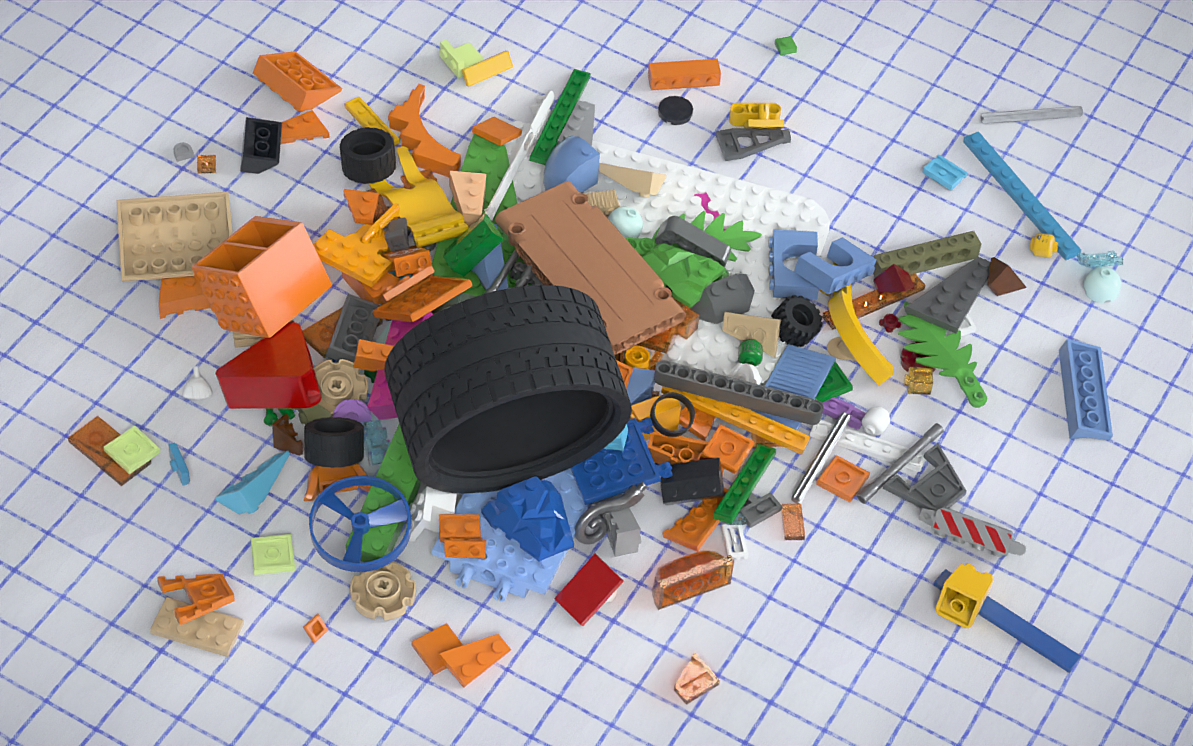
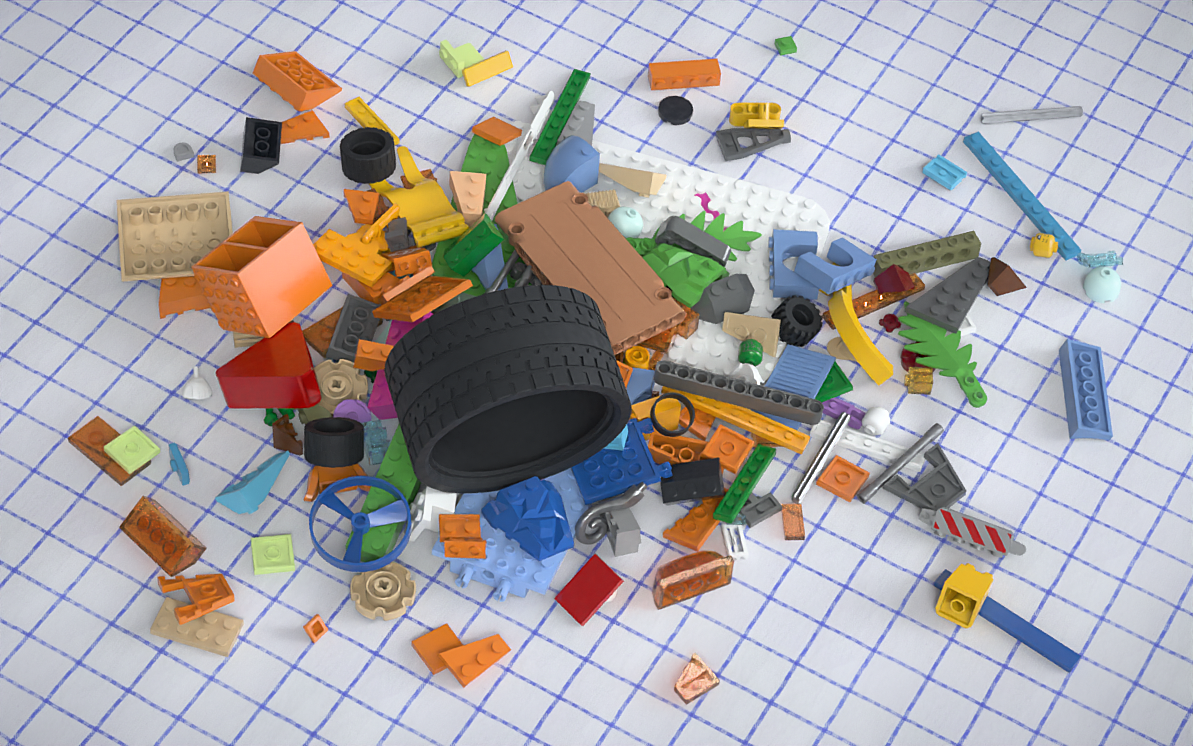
(162, 536): none -> clear orange slope
(414, 136): orange arch -> none

